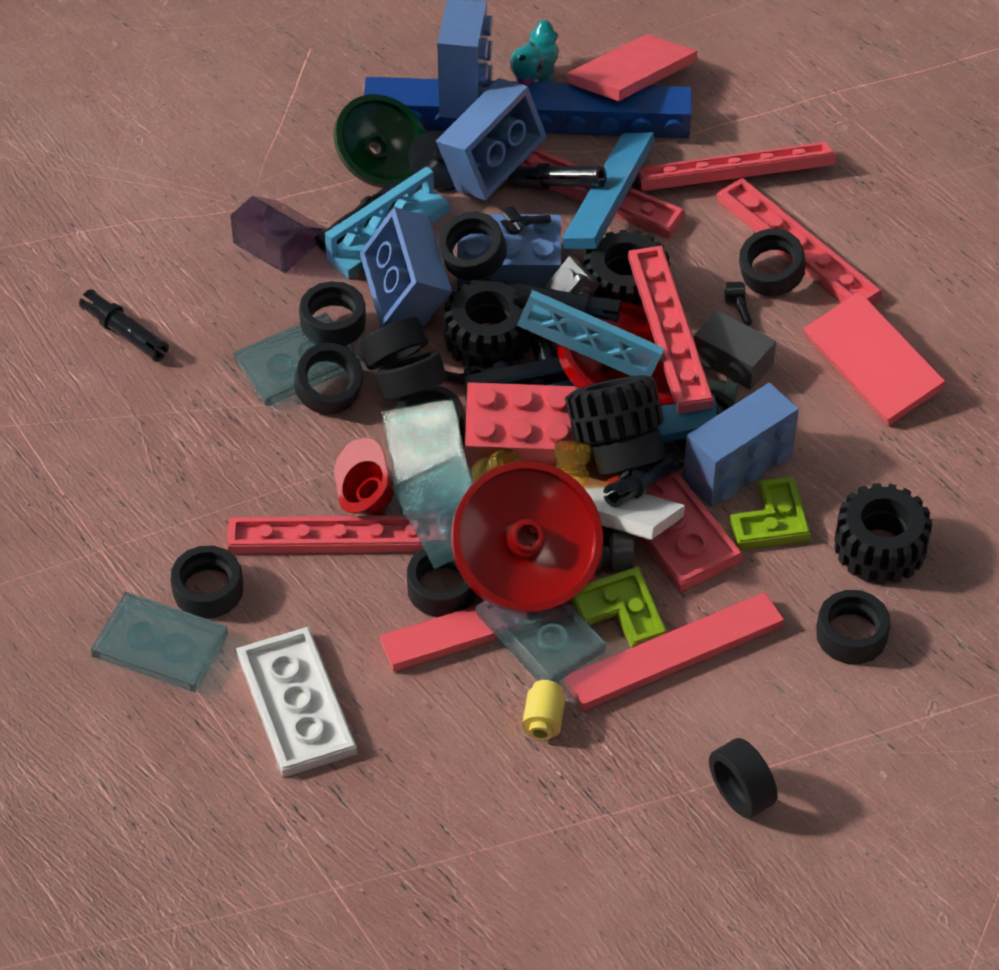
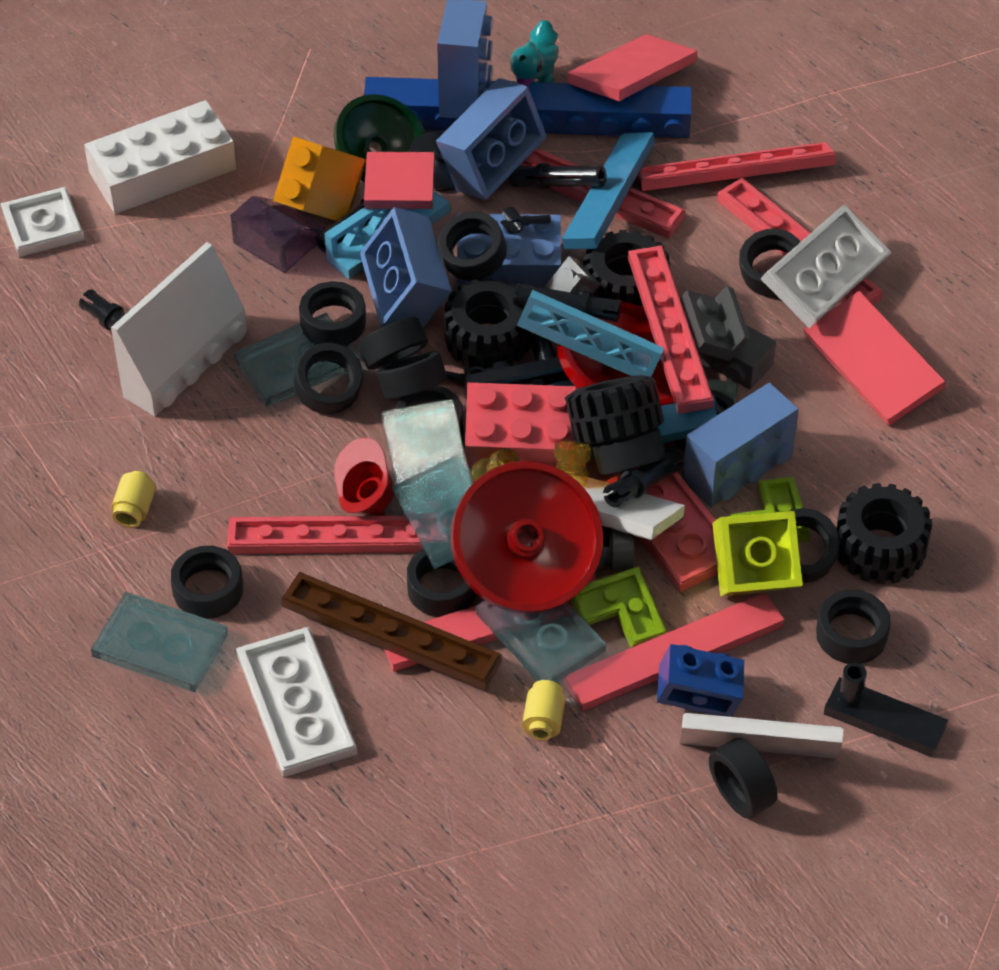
(42, 222): none -> white tile
(133, 499): none -> light yellow brick
(160, 156): none -> white brick
(177, 331): none -> white slope
(319, 179): none -> light orange slope
(392, 630): none -> reddish brown tile
(399, 180): none -> coral tile
(700, 680): none -> blue brick
(716, 323): none -> dark grey bracket
(736, 293): black hand -> none
(757, 553): none -> neon yellow slope
(762, 735): none -> white tile
(826, 266): none -> white tile
(826, 529): none -> black tyre
(883, 714): none -> black piece

